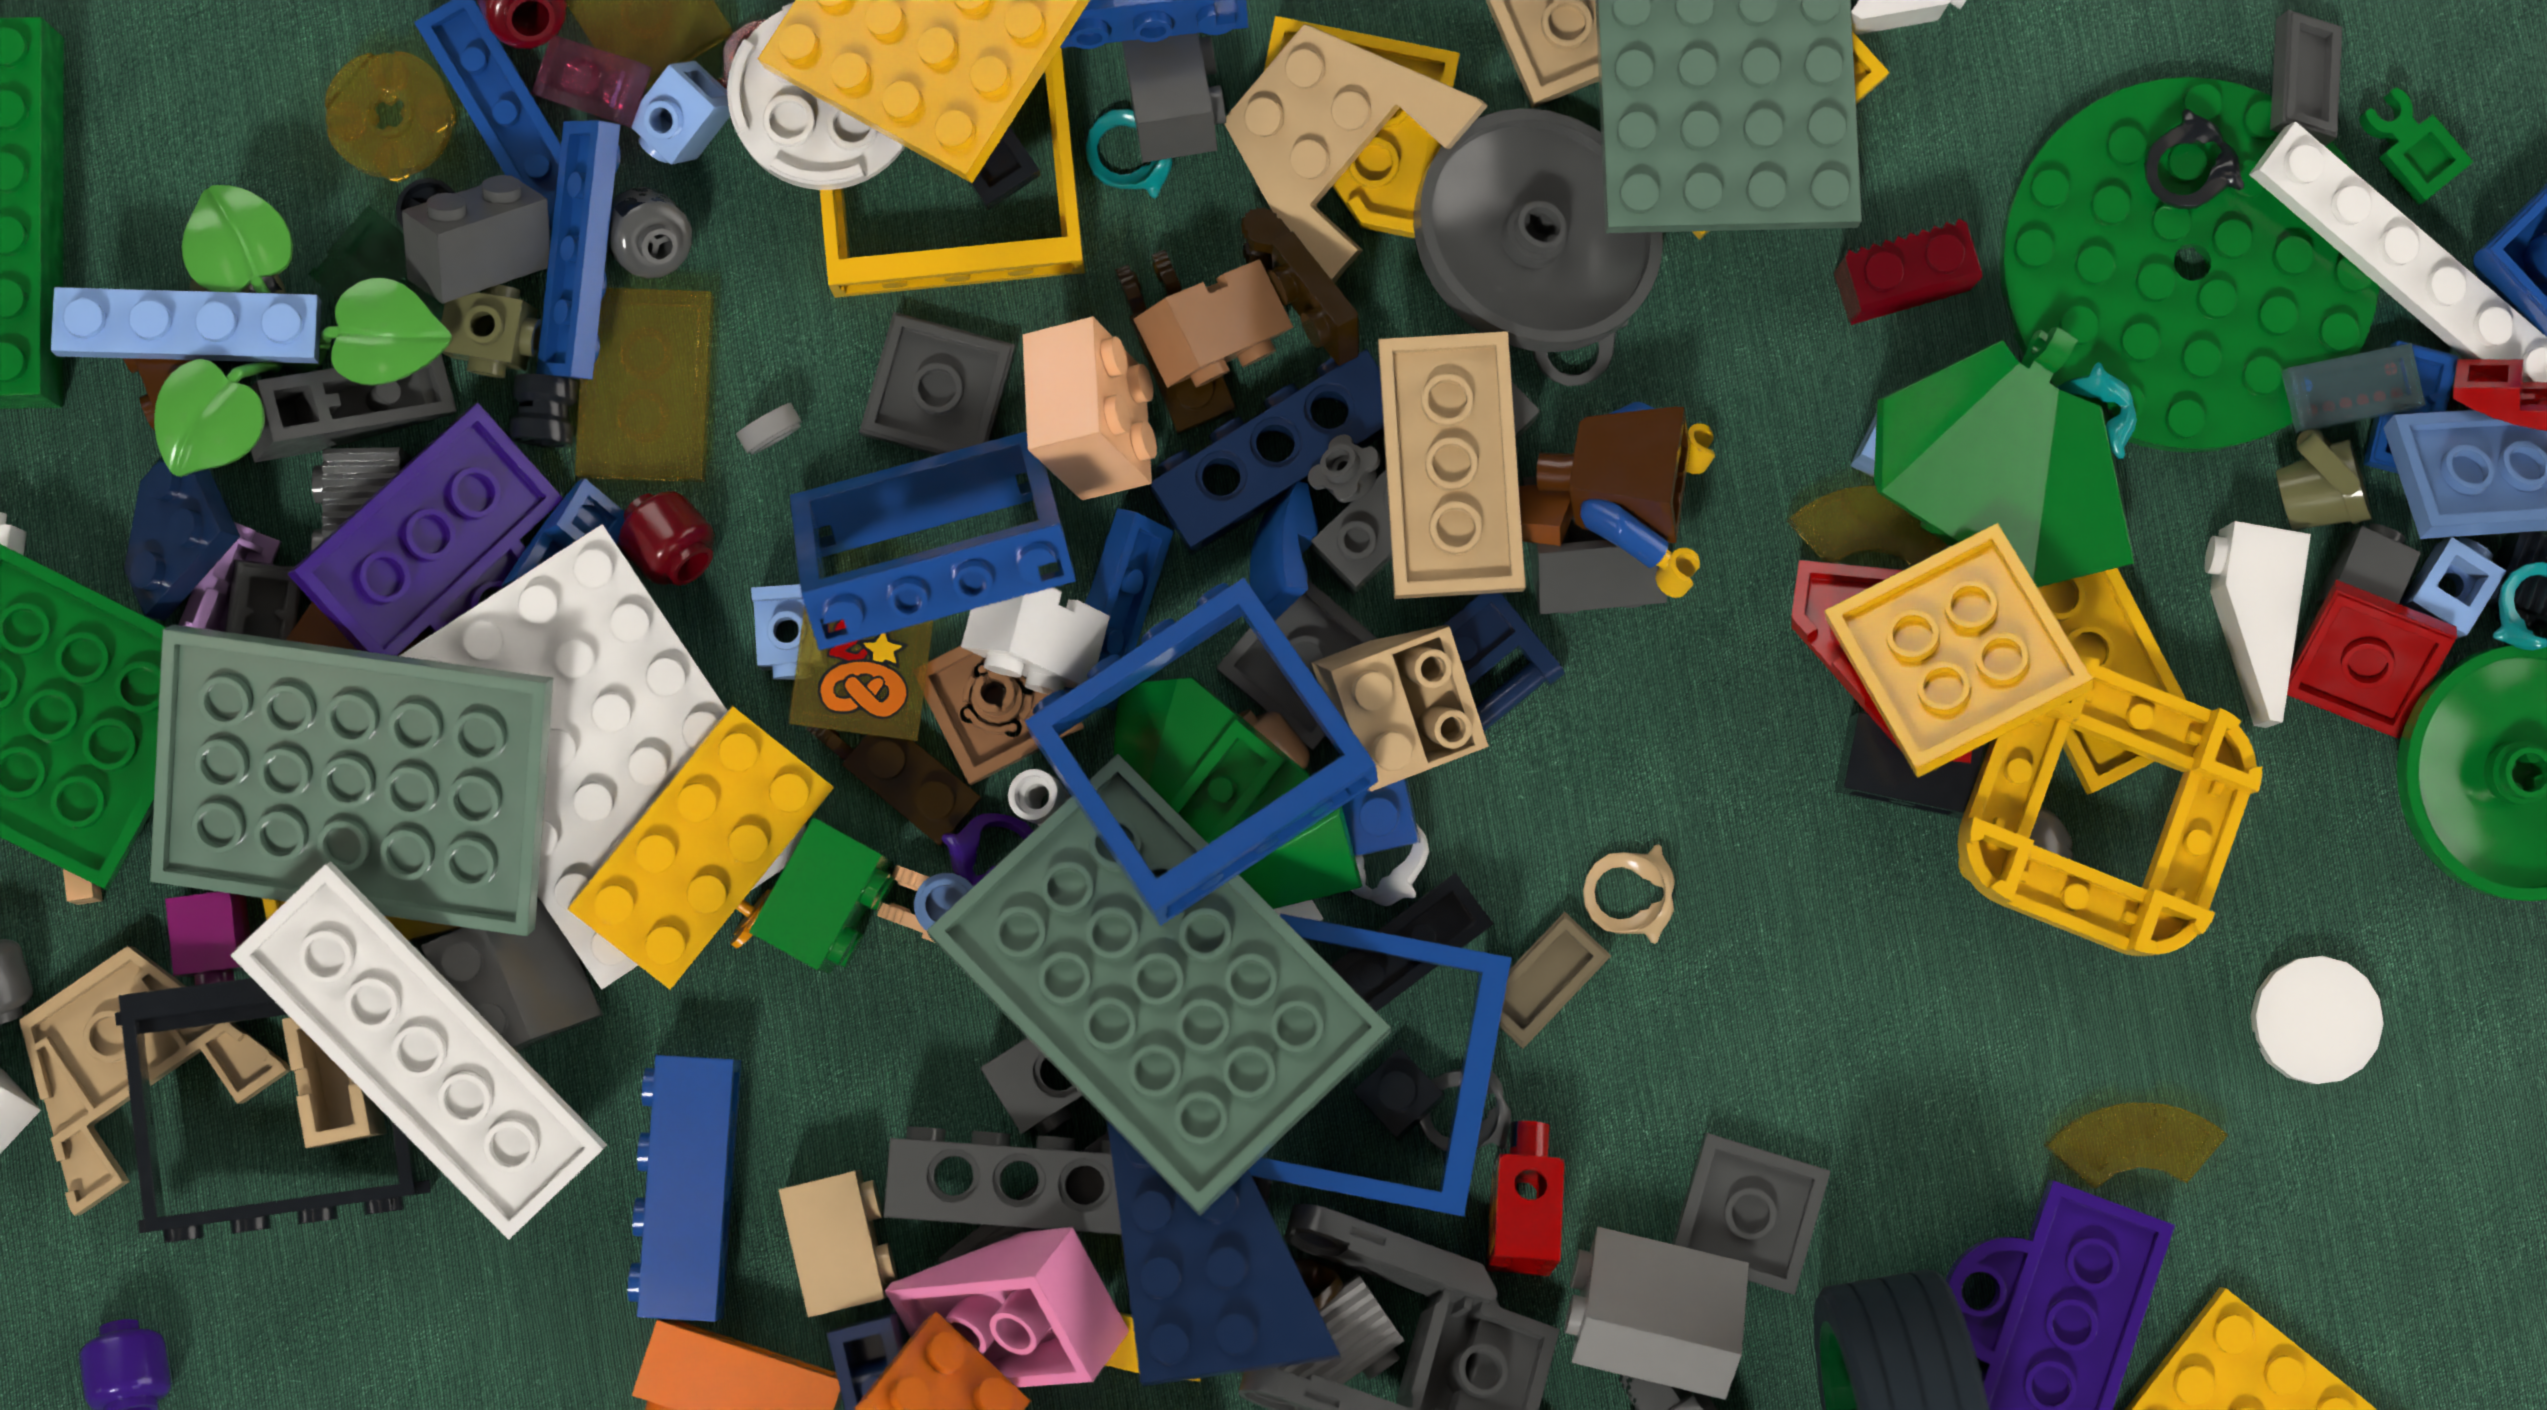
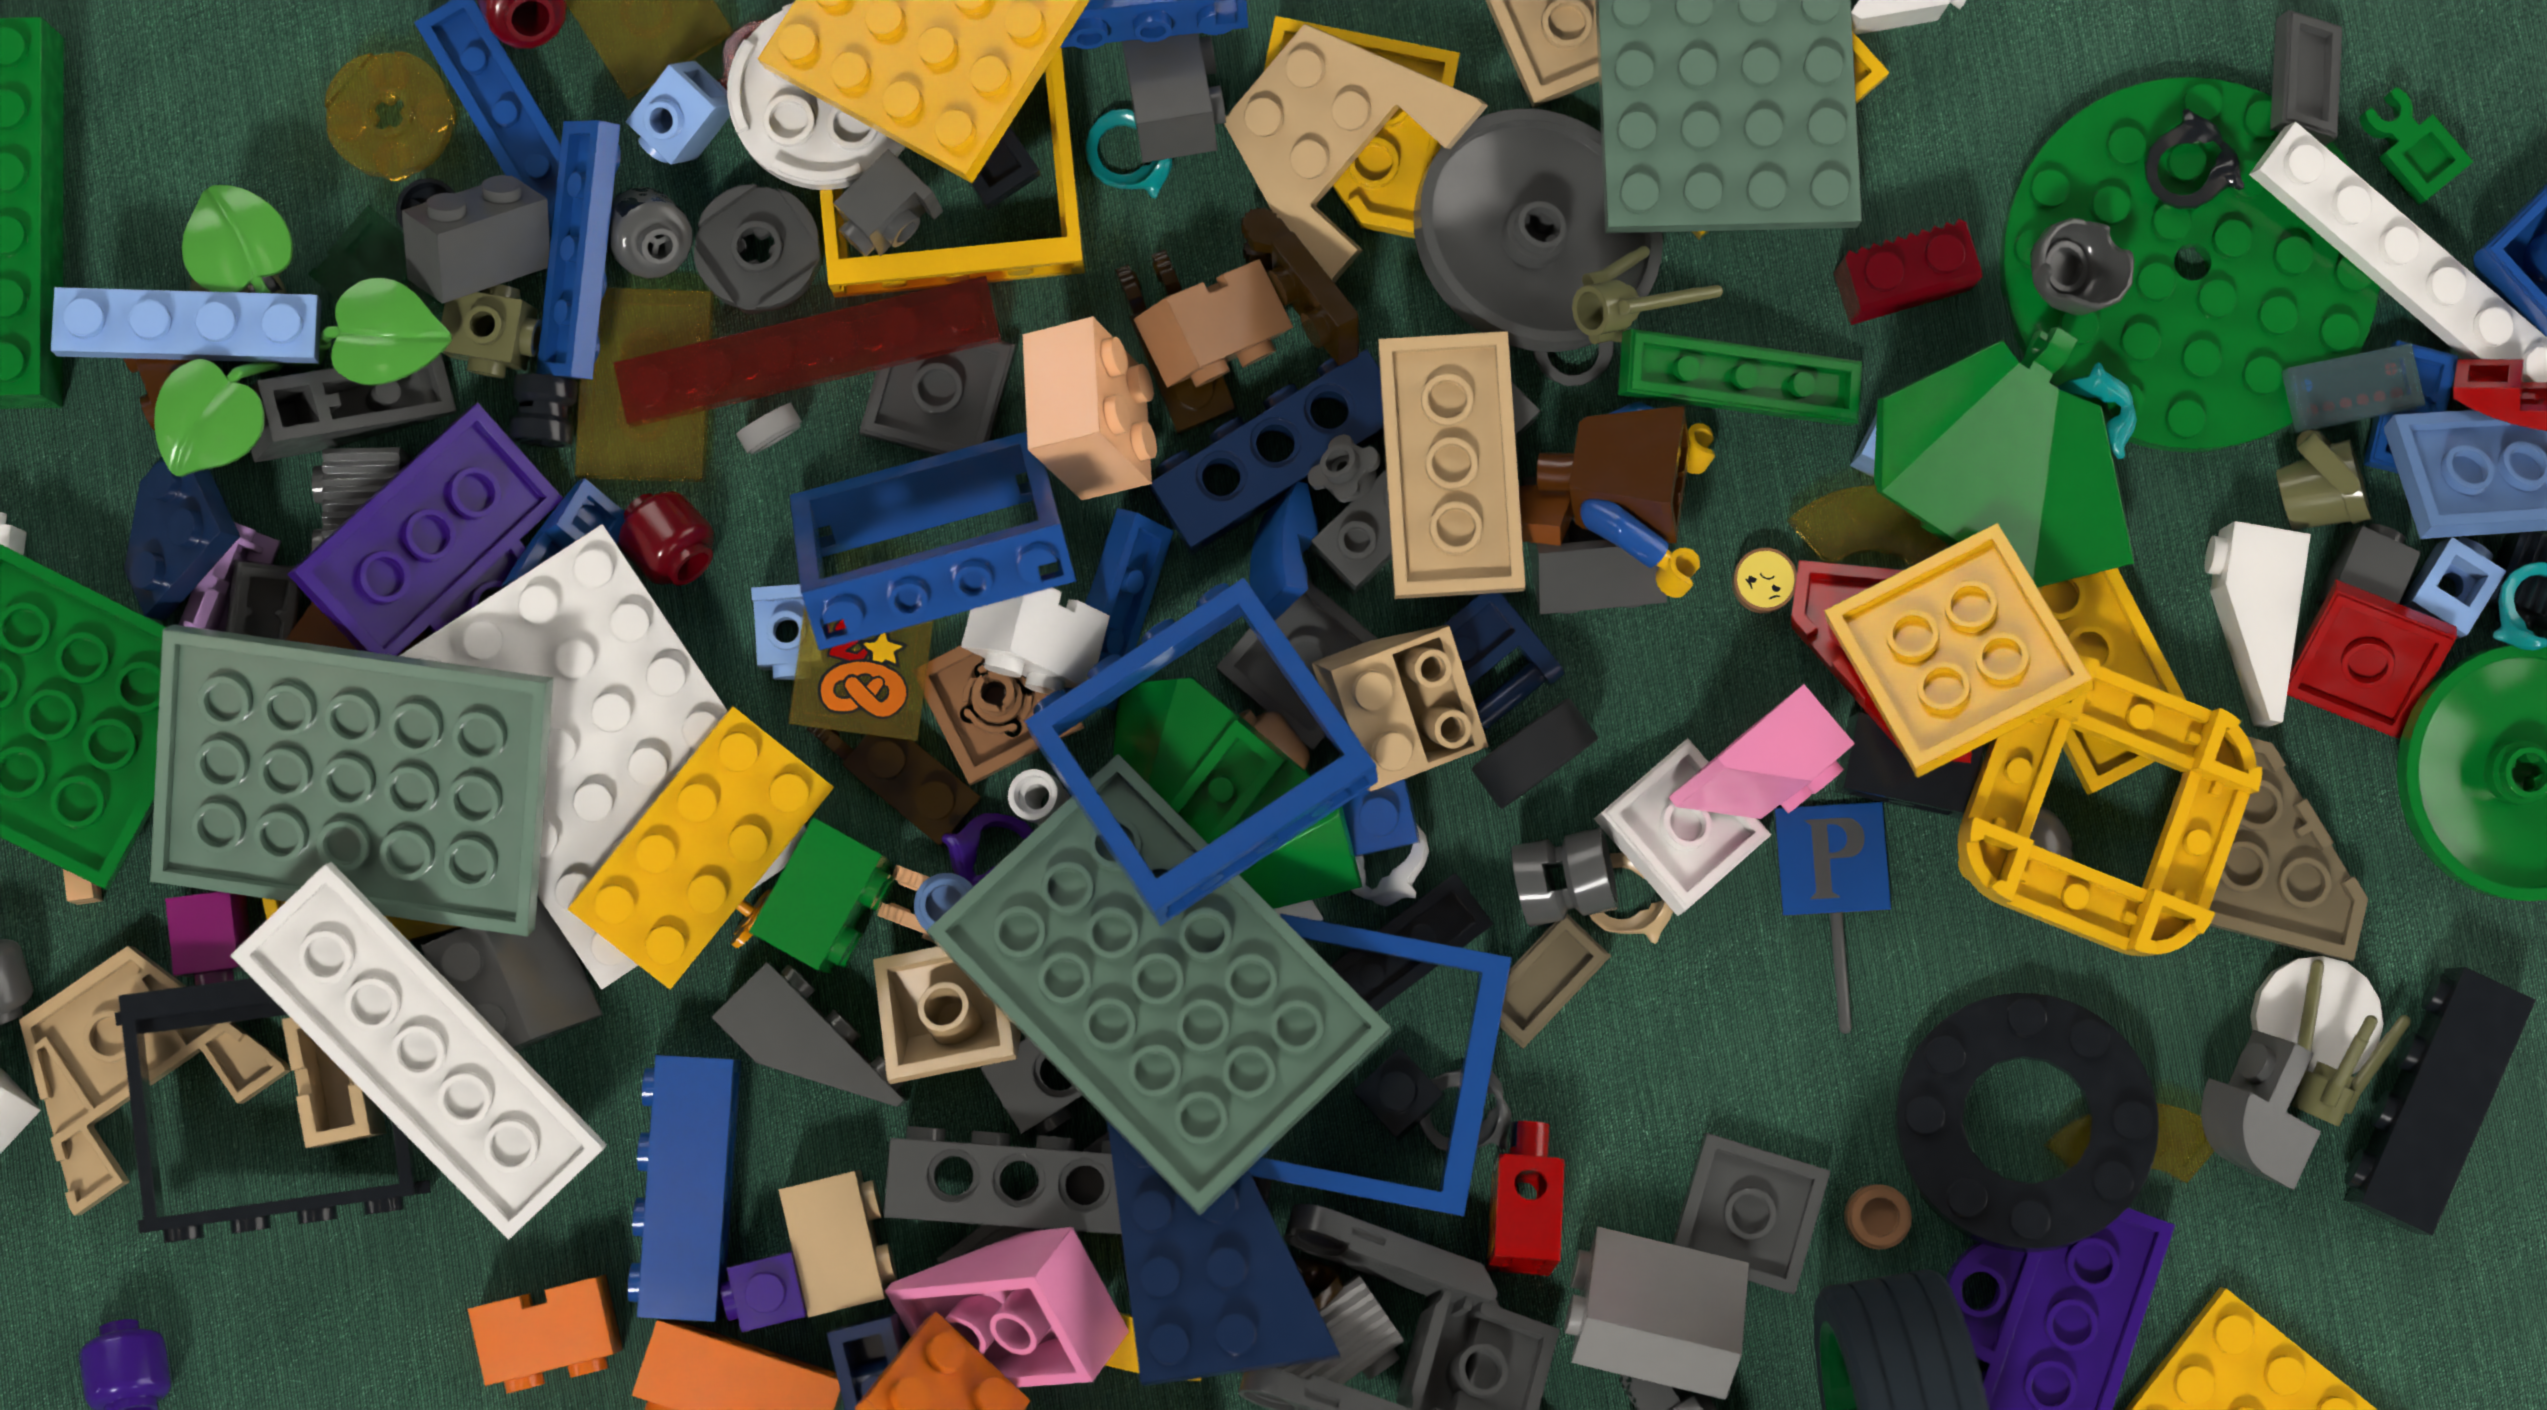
(526, 1339): none -> orange brick
(591, 81): clear pink plate -> none
(763, 1292): none -> dark purple brick
(765, 212): none -> dark grey plate
(789, 1033): none -> dark grey slope
(807, 351): none -> clear red plate
(885, 206): none -> dark grey brick
(937, 1018): none -> tan slope
(1534, 753): none -> black tyre
(1586, 871): none -> dark grey wheel
(1609, 306): none -> olive plant
(1677, 847): none -> white tile
(1739, 377): none -> green tile
(1764, 580): none -> light yellow tile
(1771, 763): none -> bright pink slope
(1835, 865): none -> blue piece
(1877, 1216): none -> medium nougat tile
(2014, 1212): none -> black plate
(2080, 267): none -> dark grey hair
(2249, 1116): none -> dark grey brick
(2284, 873): none -> dark tan plate
(2332, 1091): none -> olive plant
(2438, 1099): none -> black brick

